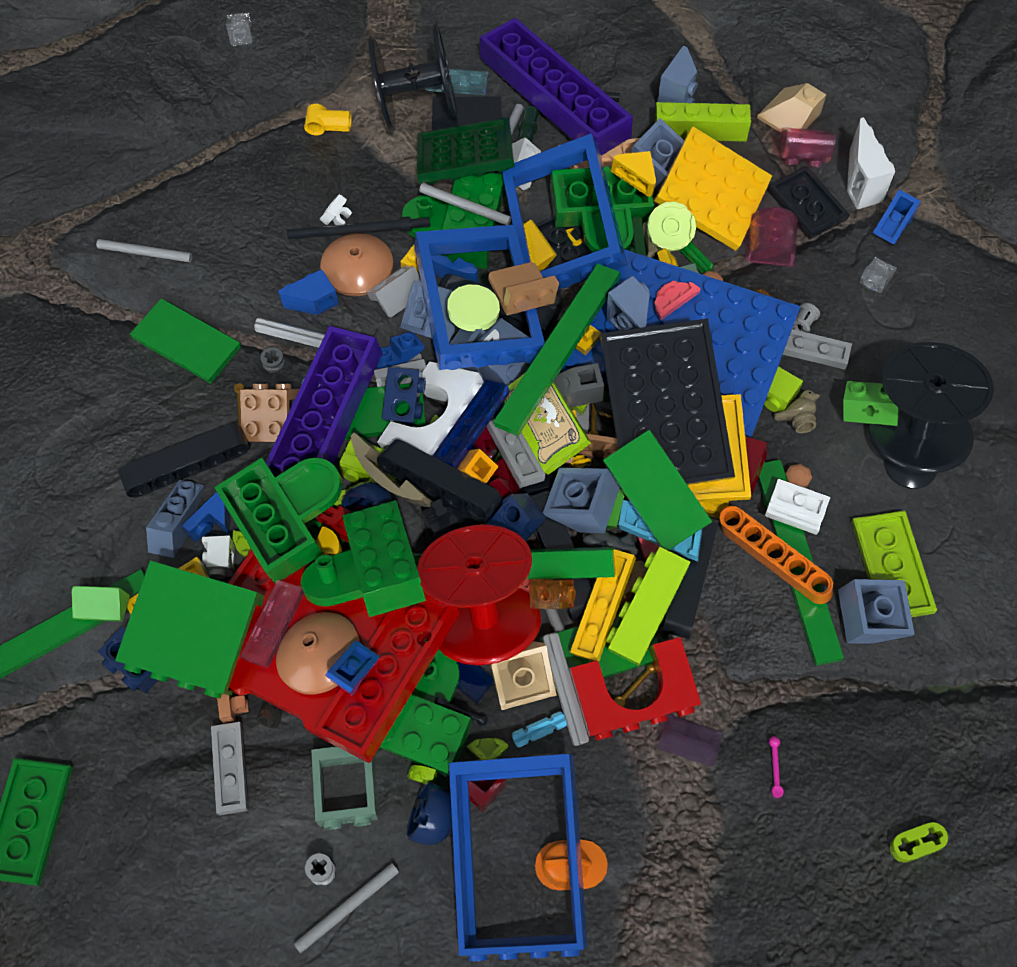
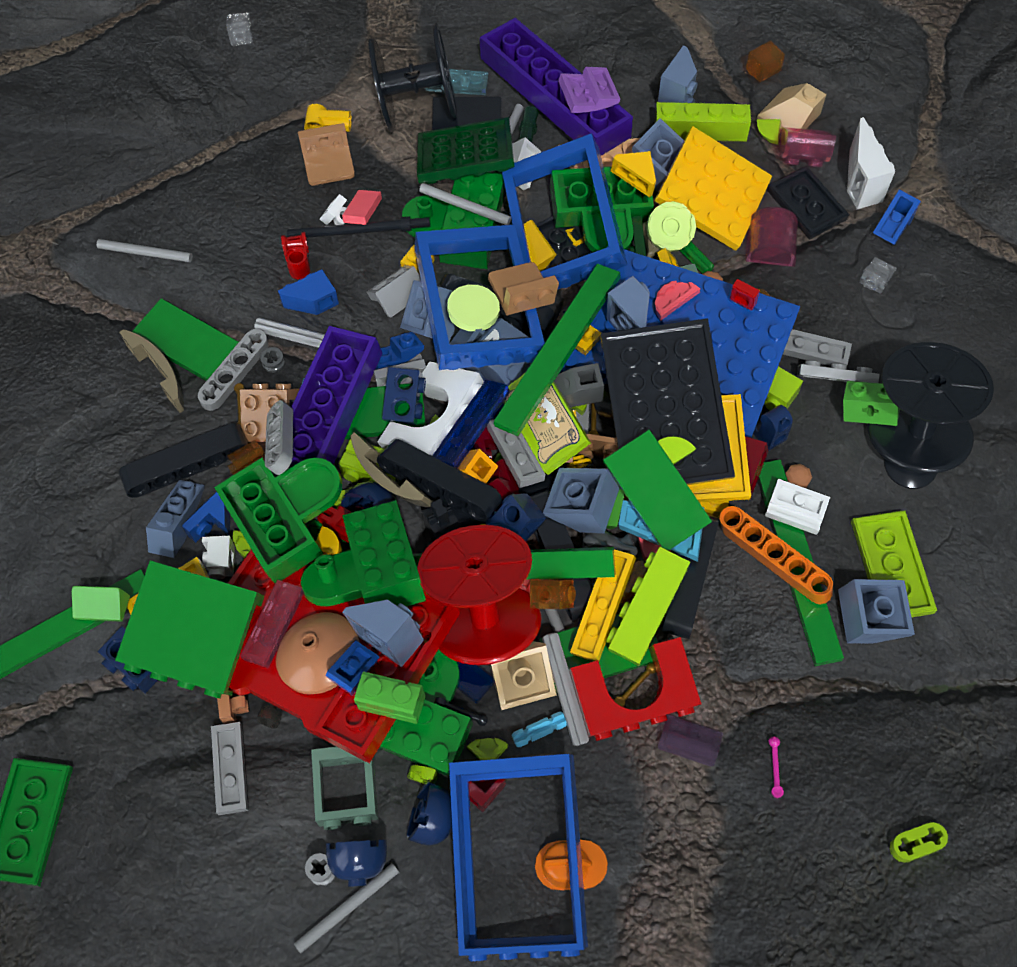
(143, 348): none -> dark tan slope
(229, 366): none -> light grey beam
(245, 456): none -> clear orange brick
(279, 438): none -> light grey beam
(296, 255): none -> red piece
(326, 154): none -> medium nougat bracket
(356, 273): nougat dish -> none
(356, 860): none -> dark blue cylinder
(362, 207): none -> coral tile
(386, 628): none -> sand blue slope
(389, 697): none -> bright green brick
(443, 265): blue slope -> none
(589, 90): none -> medium lavender slope
(676, 448): none -> lime tile
(744, 294): none -> red tile
(765, 61): none -> clear orange brick
(770, 129): none -> lime tile
(774, 426): none -> dark blue leg
(801, 412): dark tan animal -> none
(804, 319): light grey bush -> none
(836, 373): none -> light grey plate

